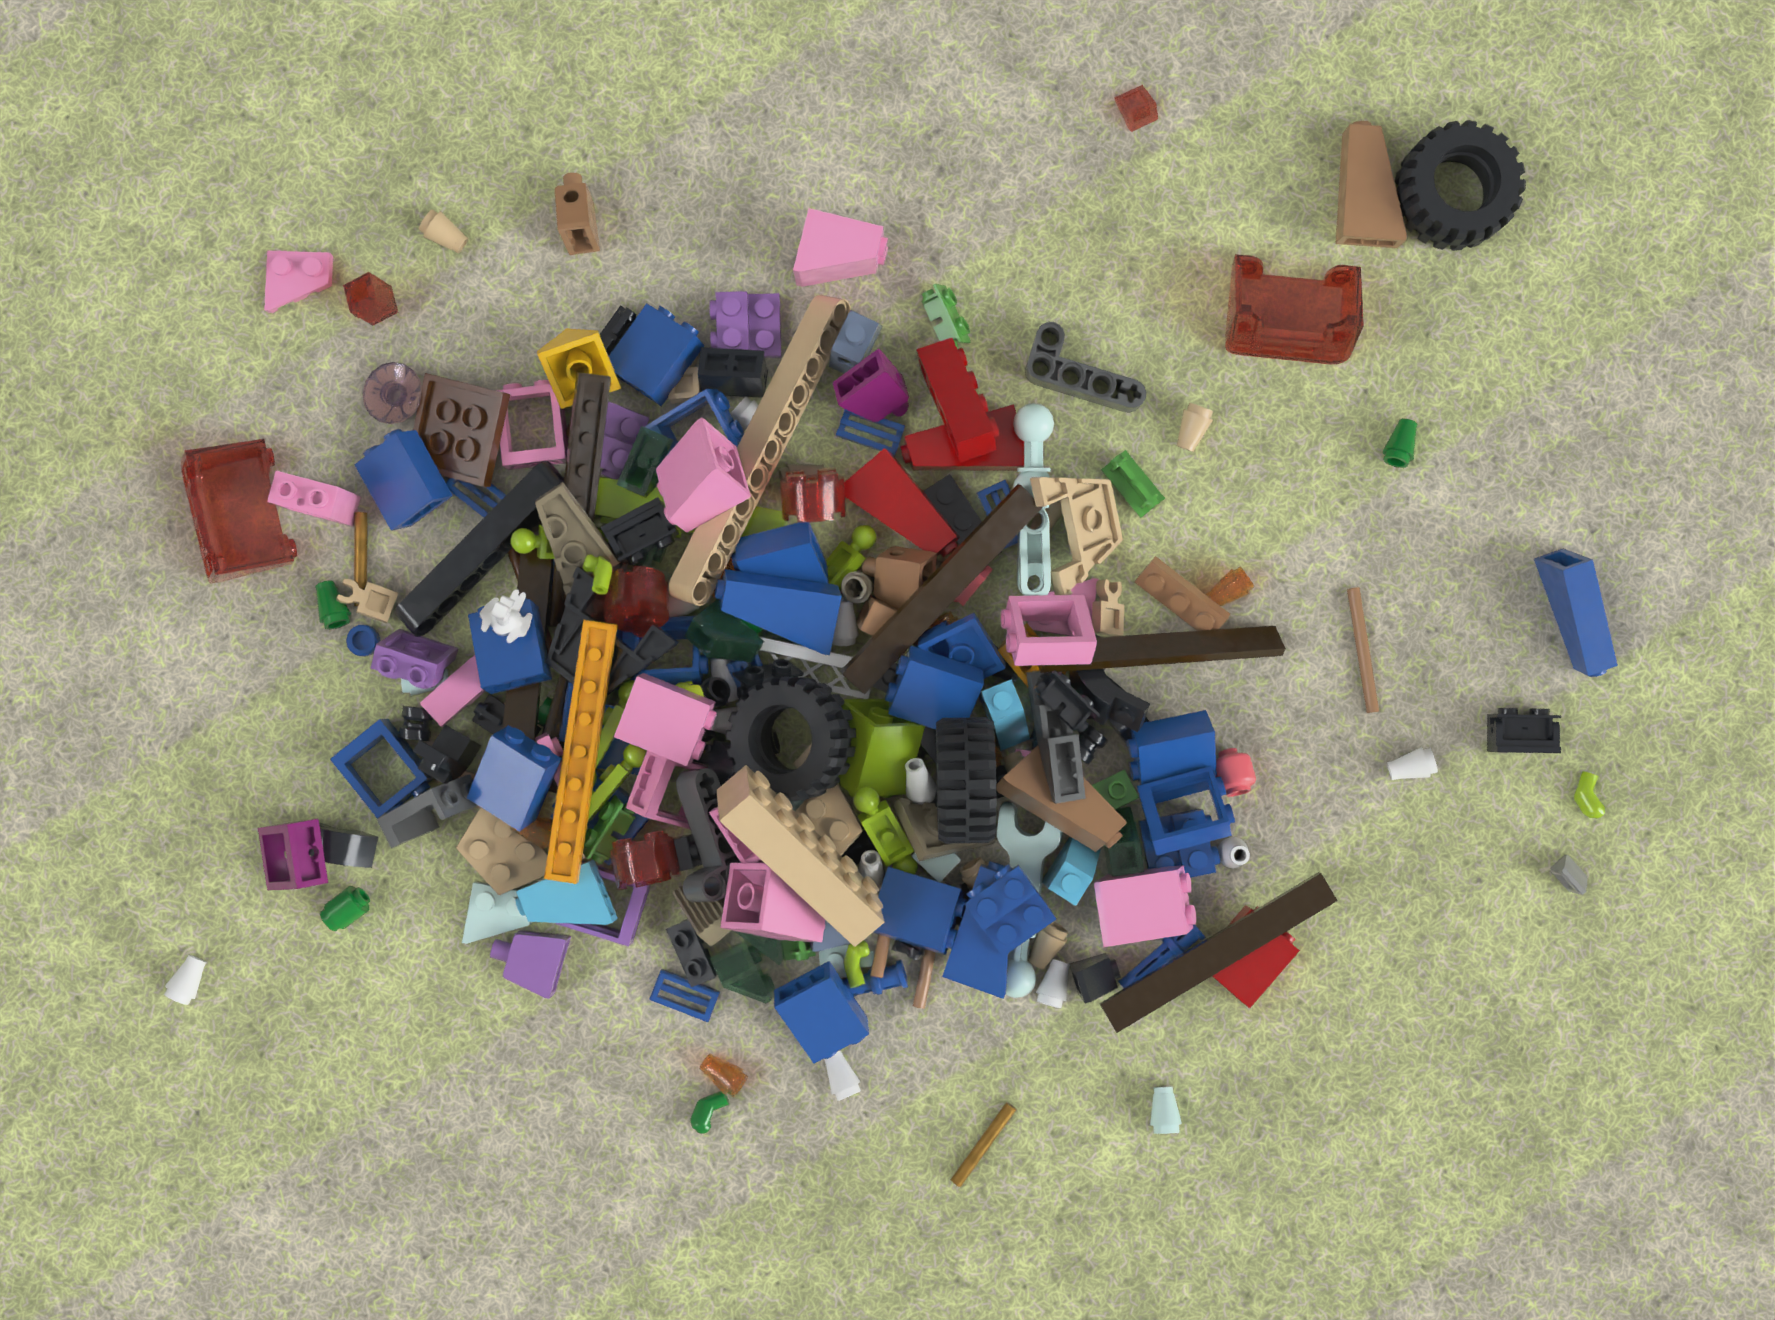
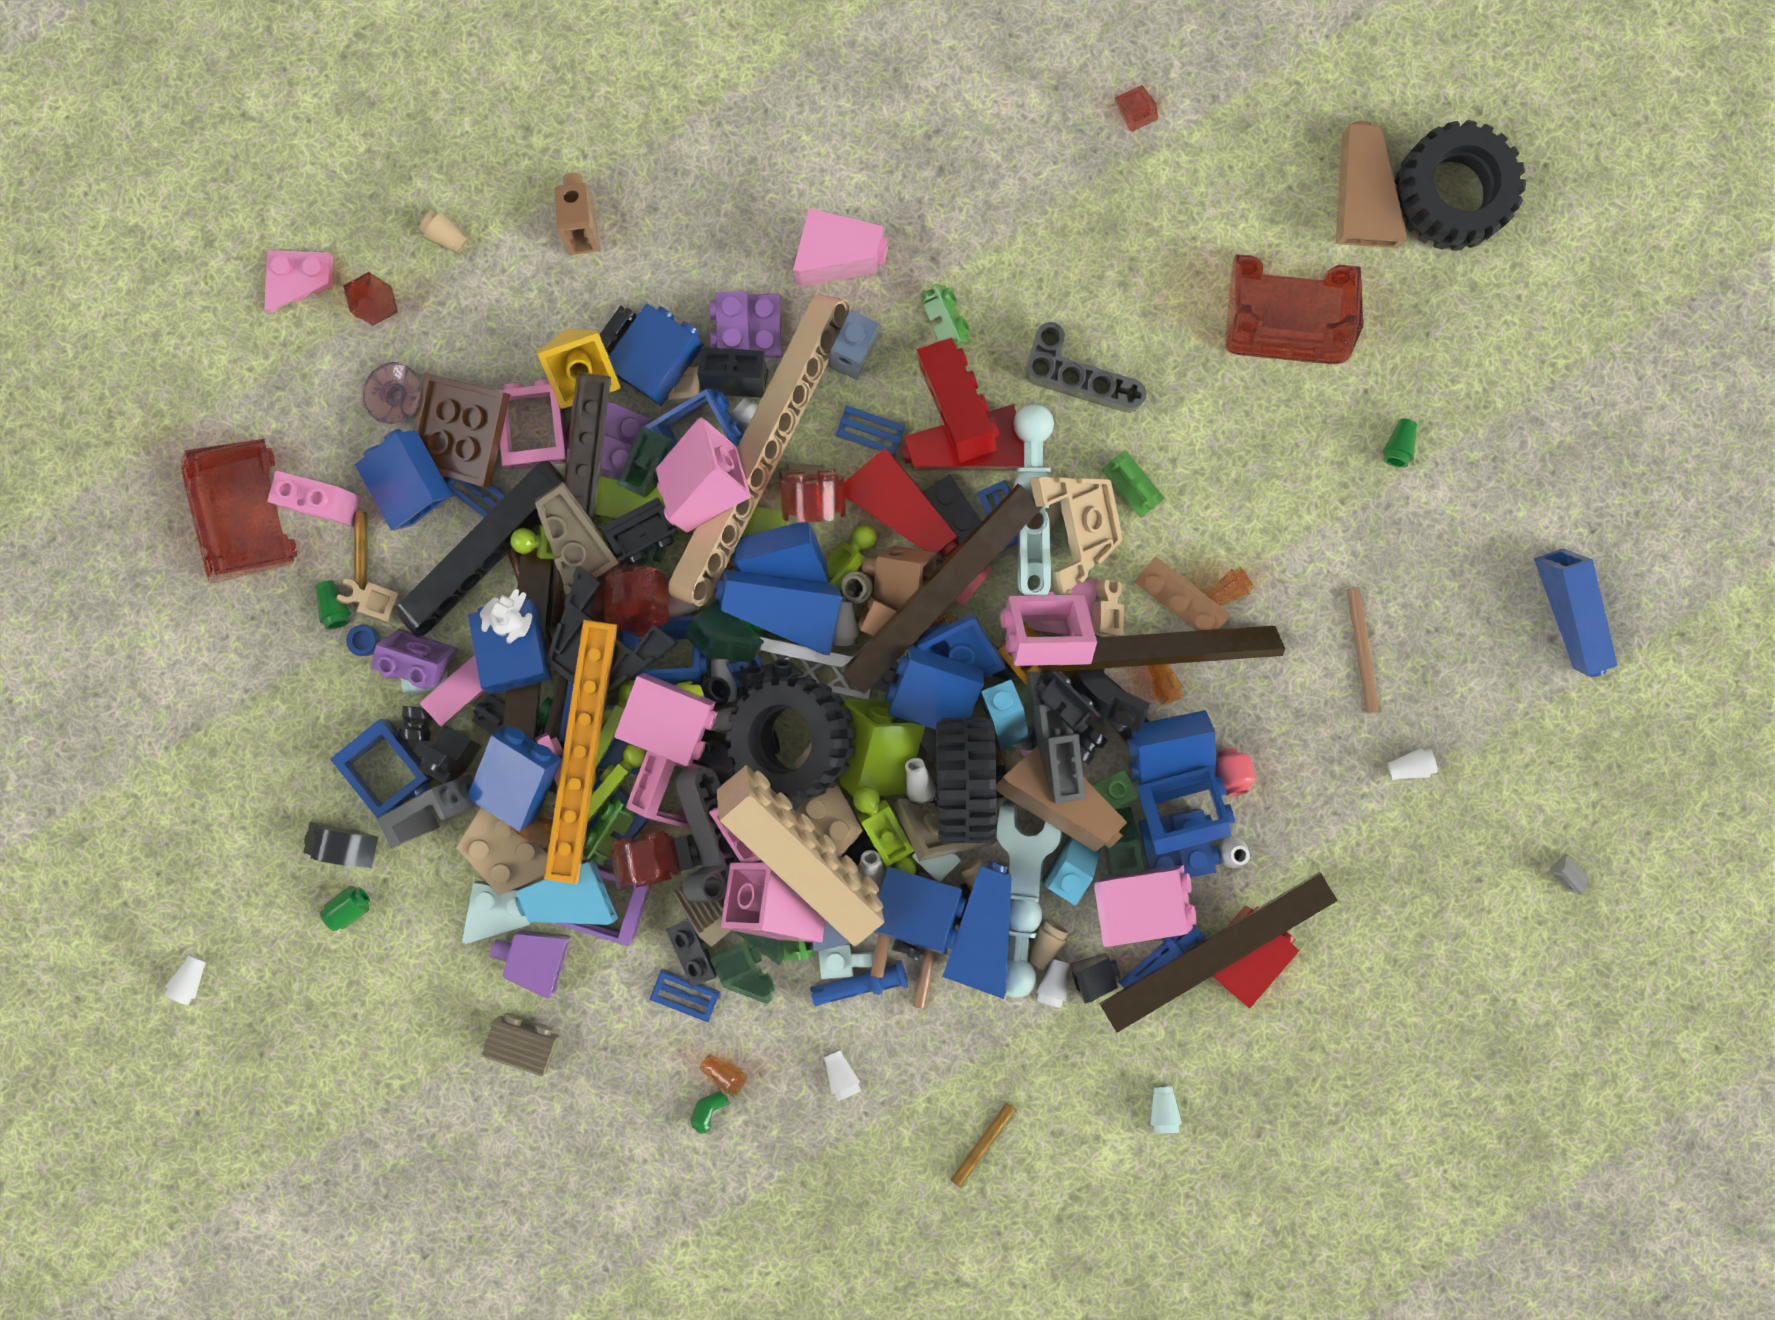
(299, 868): magenta window -> none
(520, 1044): none -> dark tan brick
(601, 570): lime arm -> none
(821, 1012): blue brick -> none
(852, 963): lime arm -> none
(873, 388): magenta torso -> none
(1009, 909): blue plate -> none
(1165, 684): none -> clear orange cone
(1193, 426): tan cone -> none
(1523, 733): black hinge -> none
(1586, 798): lime arm -> none

